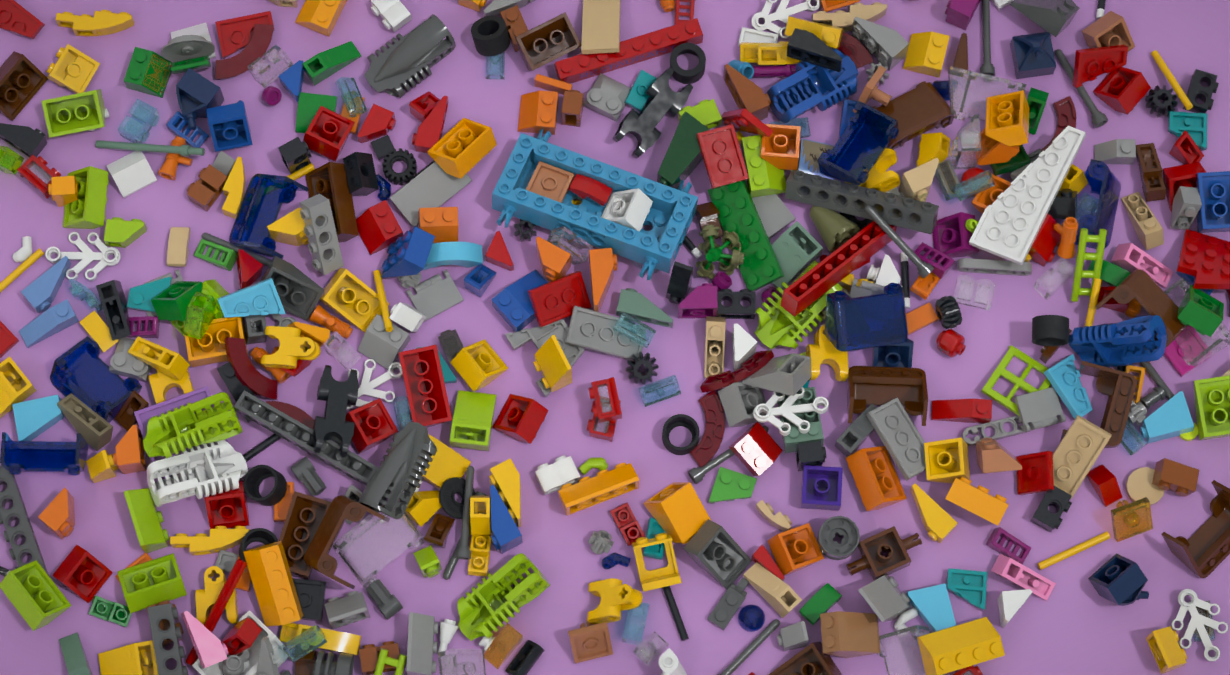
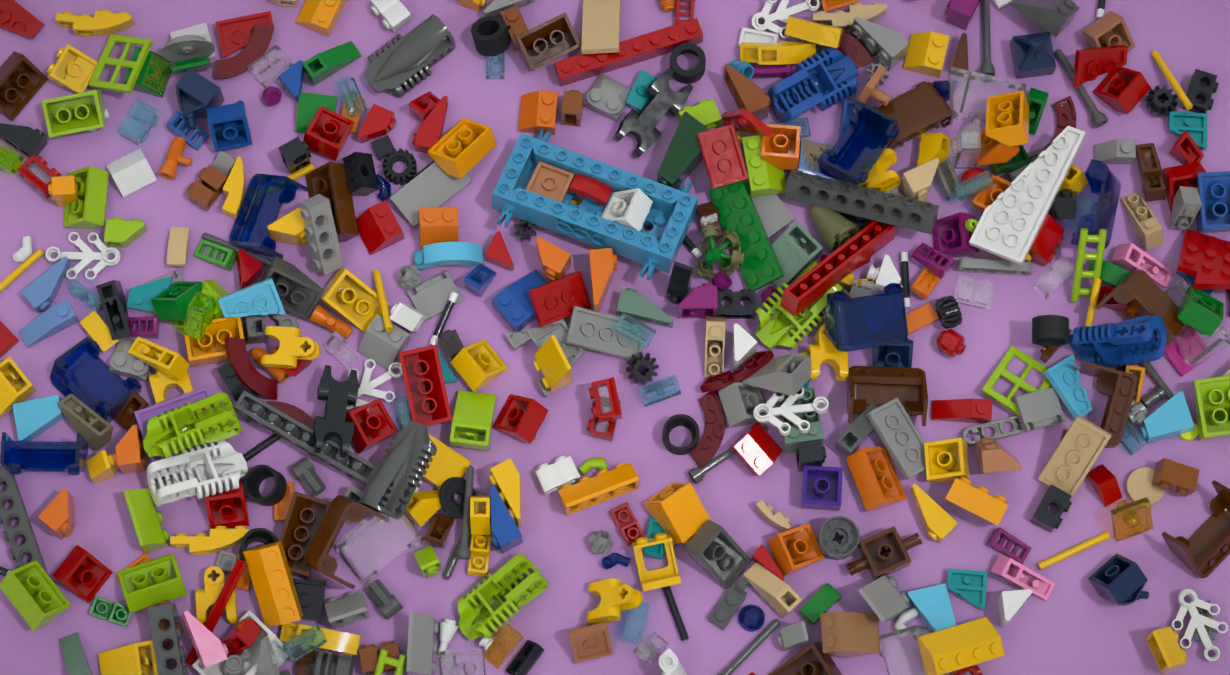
(119, 63): none -> lime window
(184, 150): sand green bar -> none
(316, 333): light orange slope -> none
(408, 254): blue slope -> none
(443, 319): none -> black bar
(552, 84): orange tile -> none
(575, 246): clear piece -> none
(731, 486): bright green wing -> none
(810, 49): black slope -> none
(923, 268): dark grey piece -> none
(1035, 473): red tile -> none
(1068, 237): orange piece -> none

